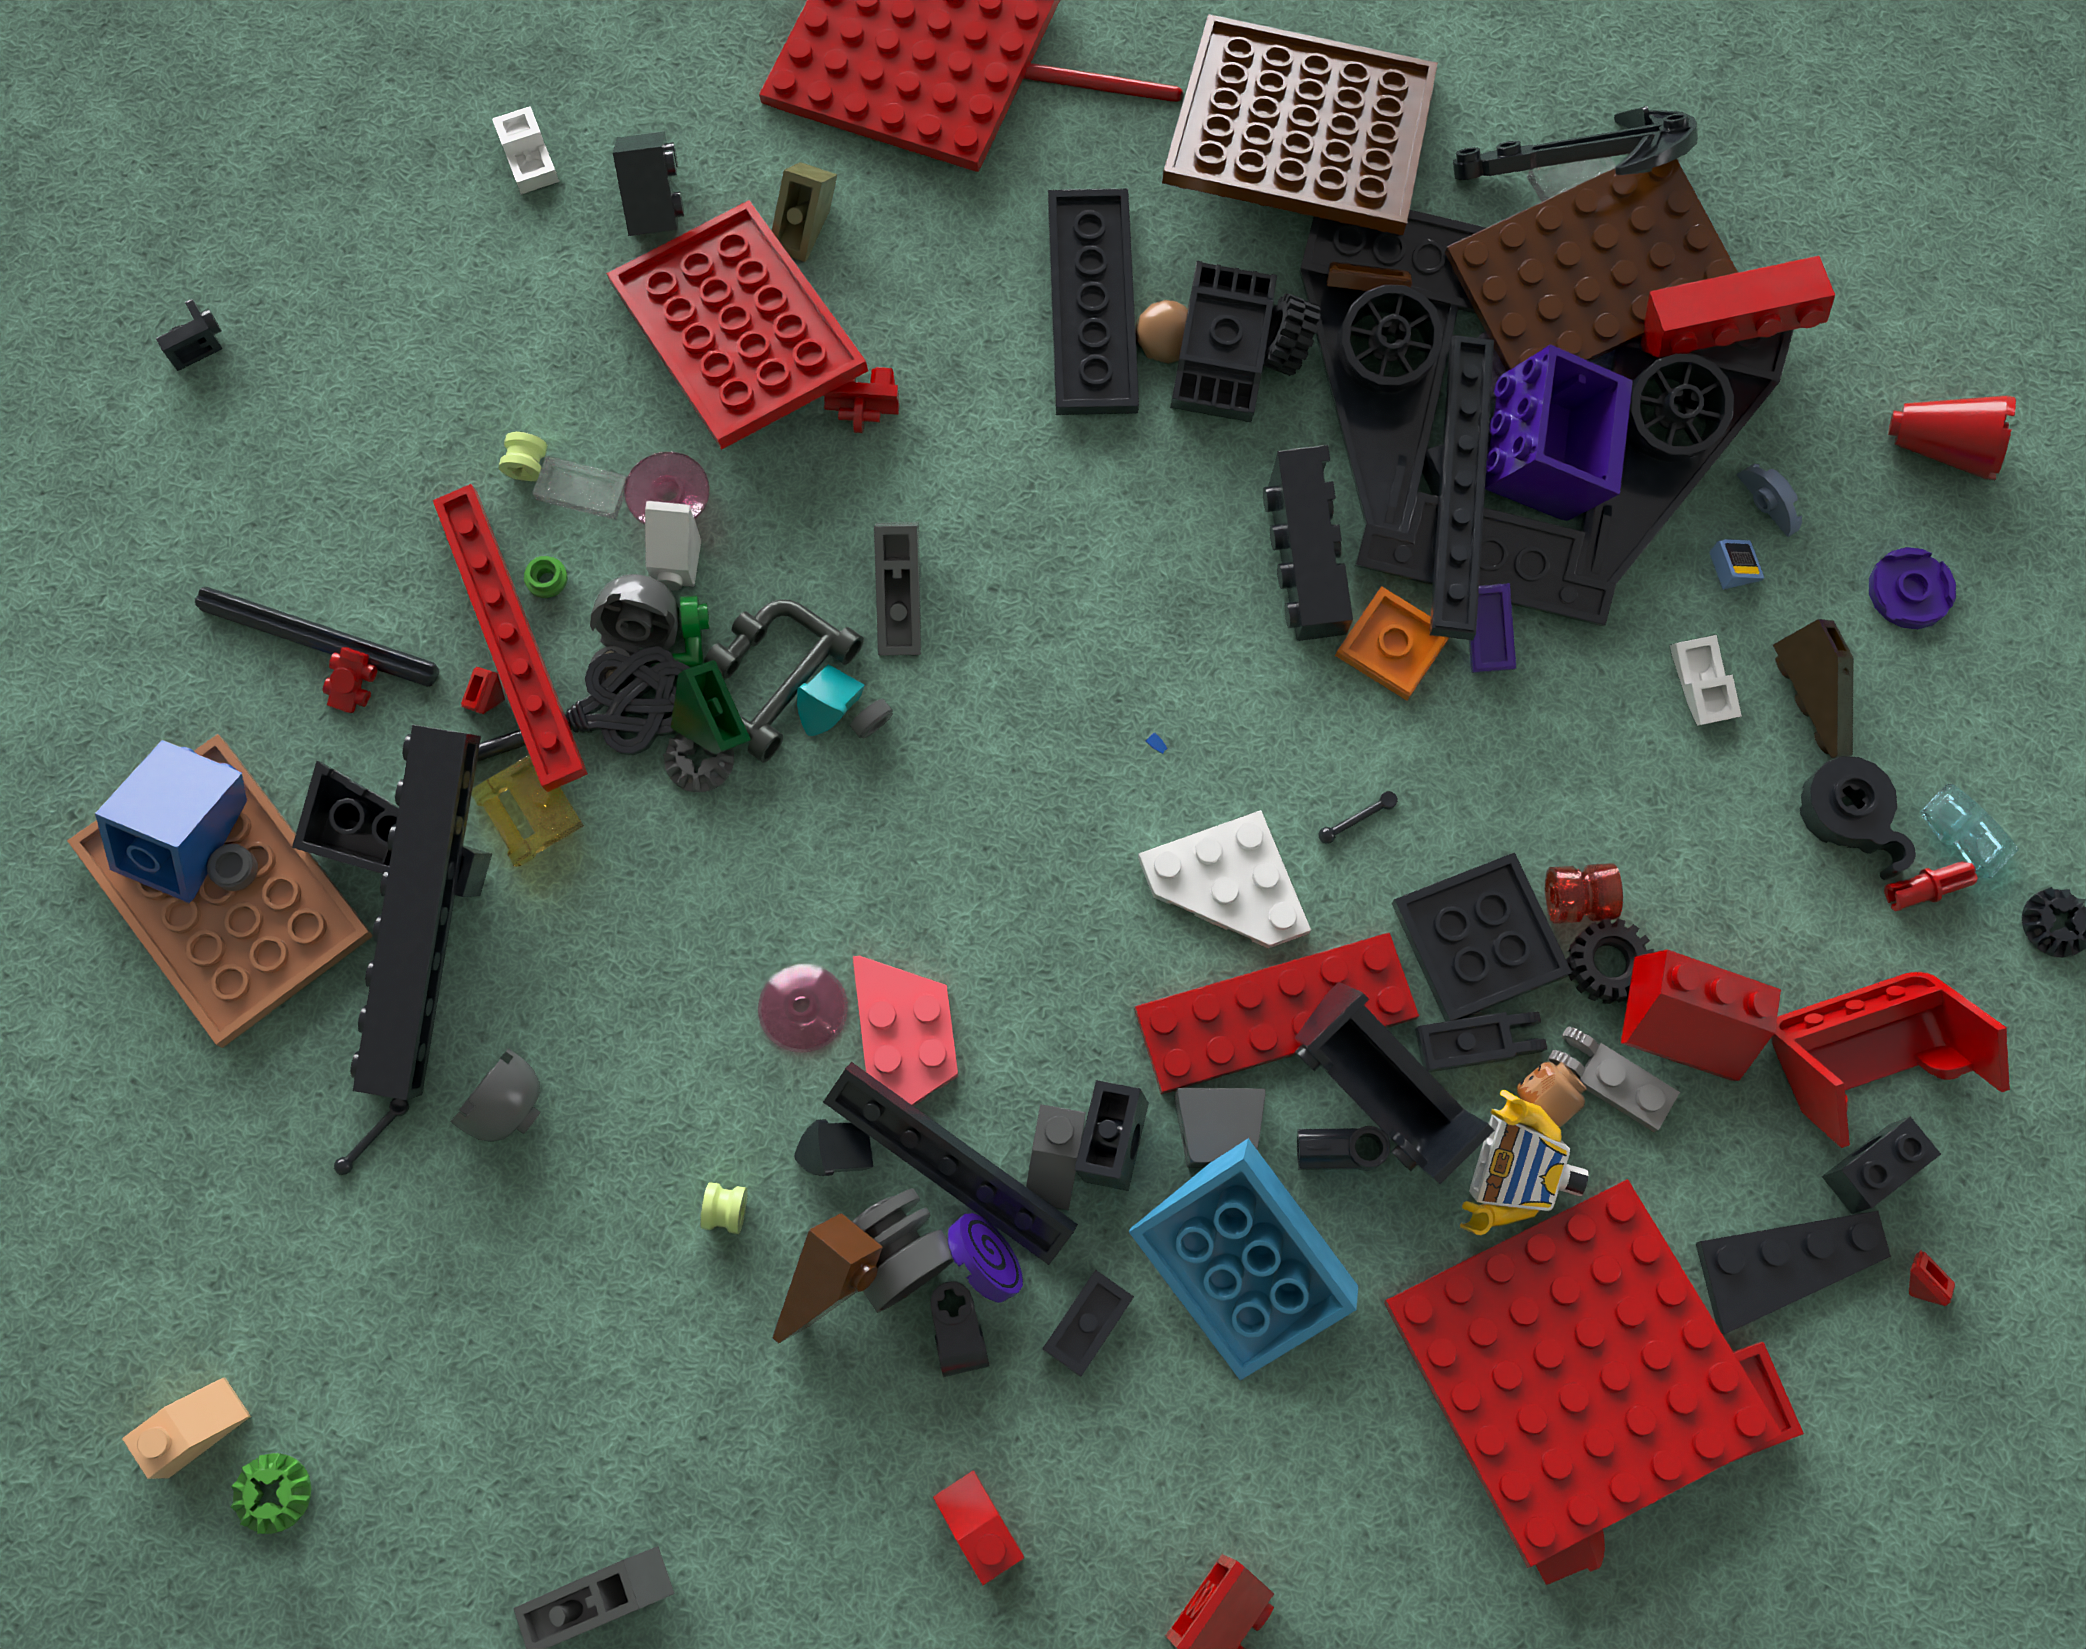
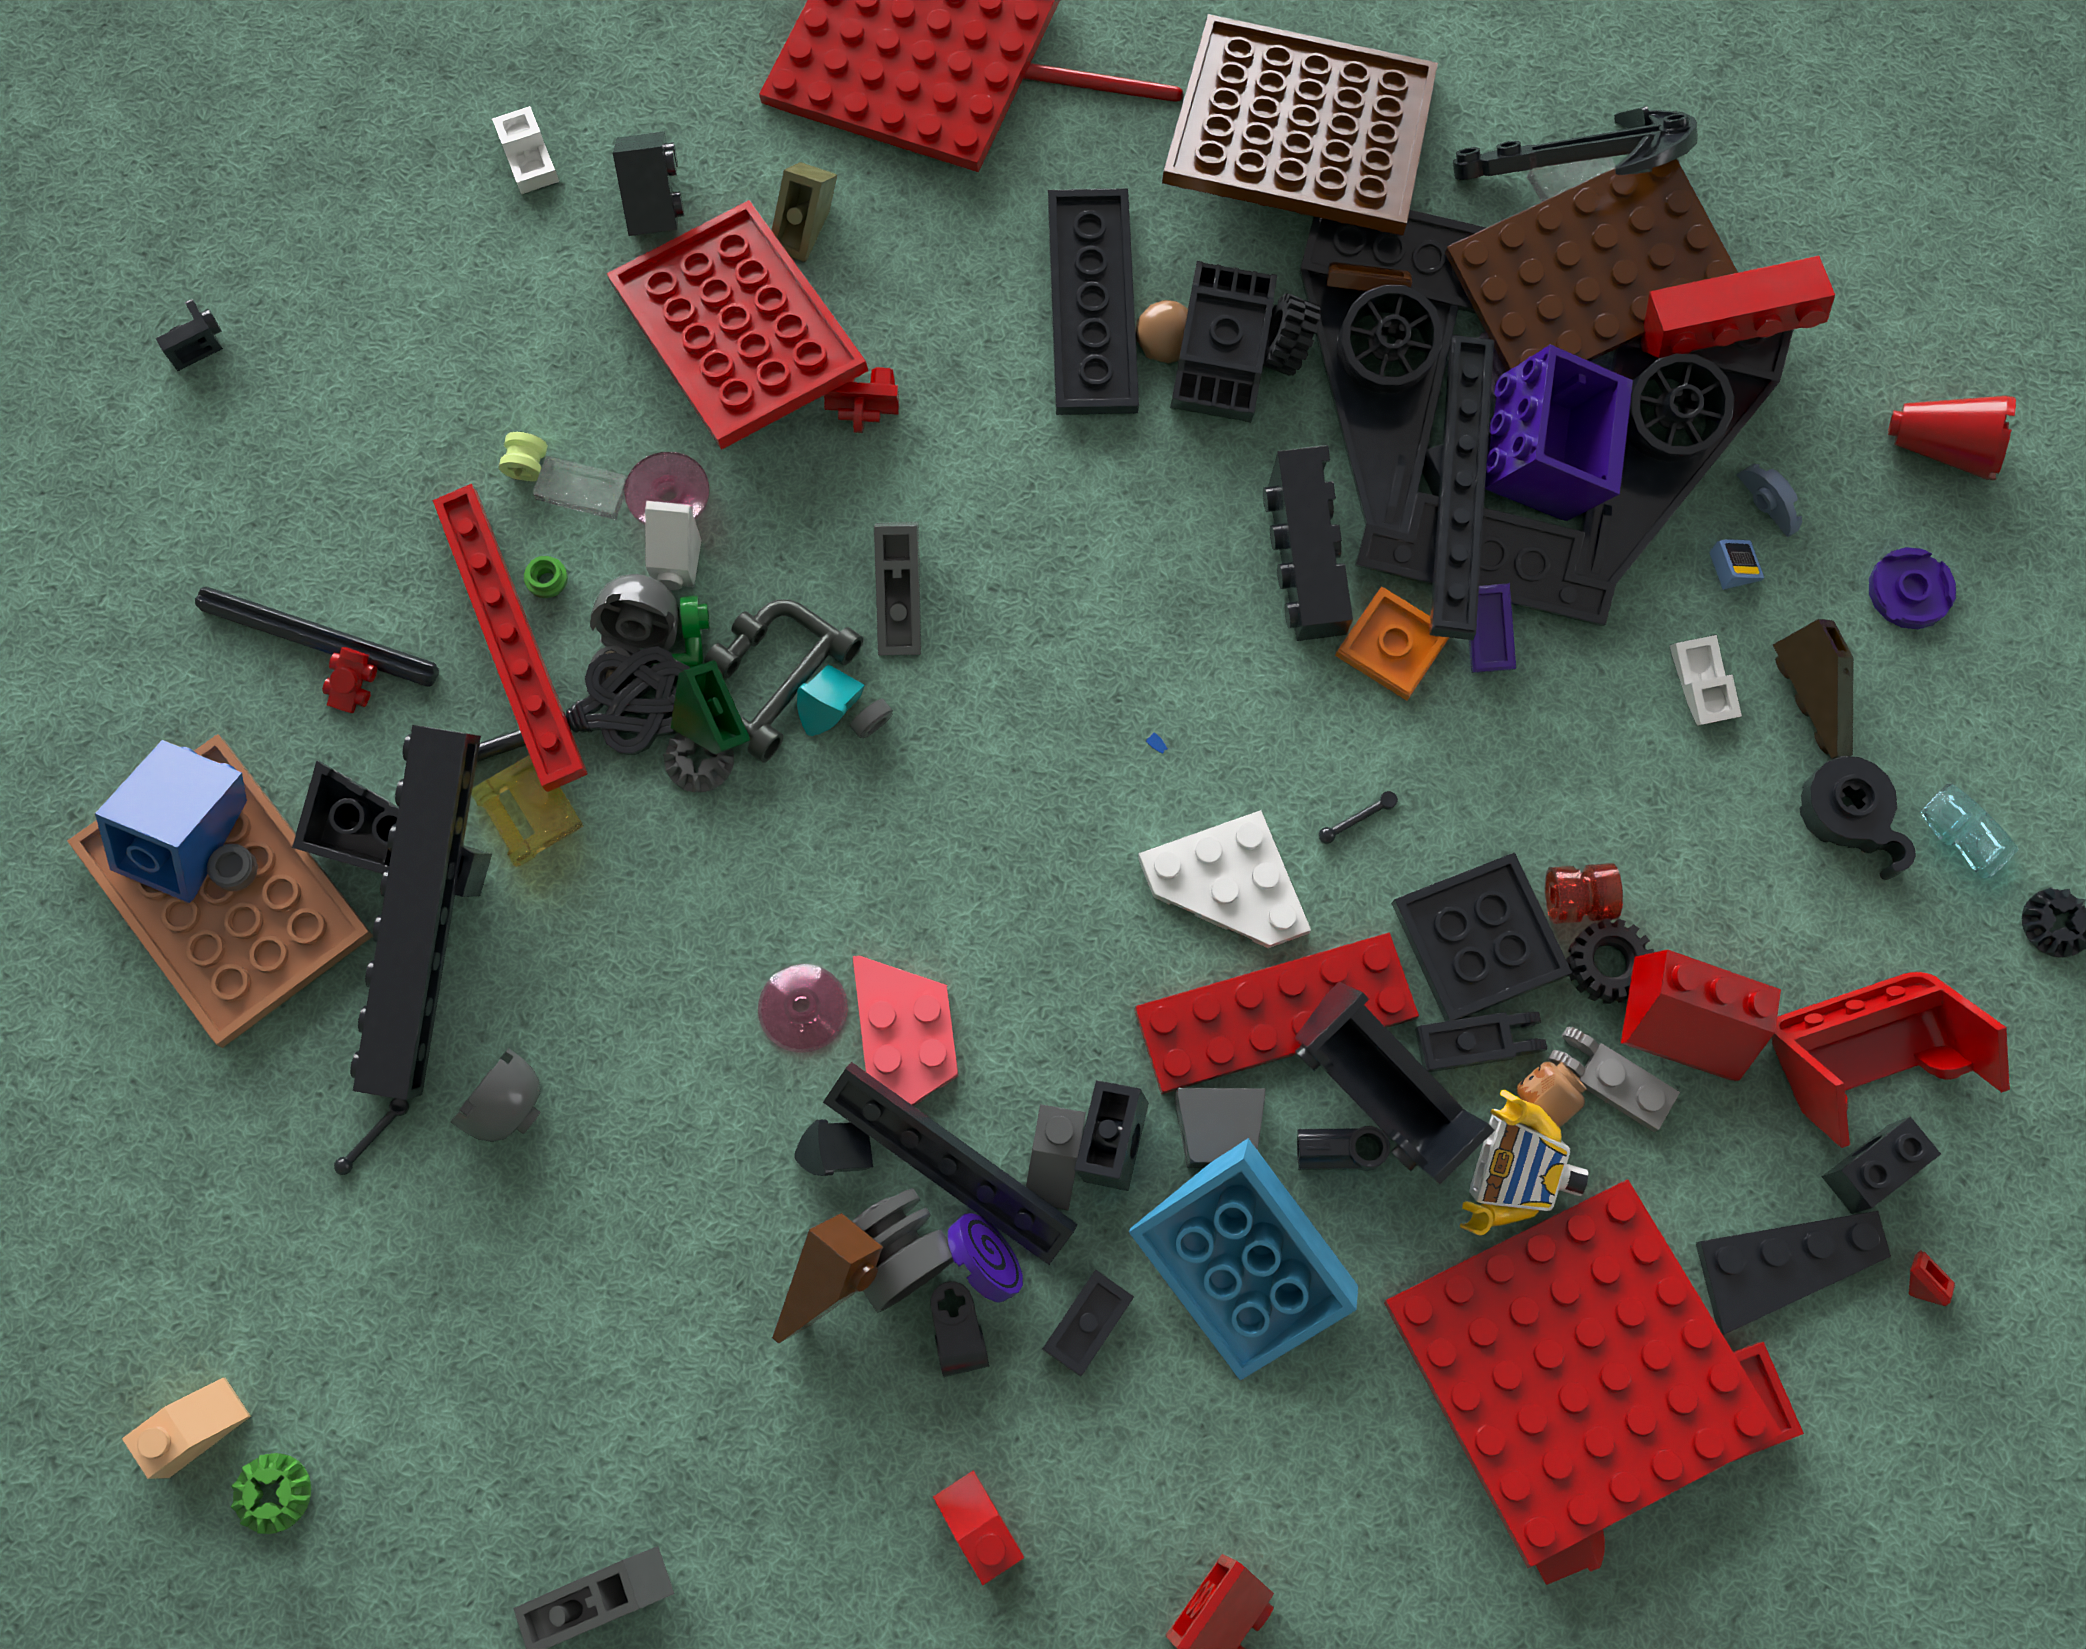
(483, 691): red slope -> none
(723, 1208): yellowish green wheel -> none
(1930, 885): red axle -> none

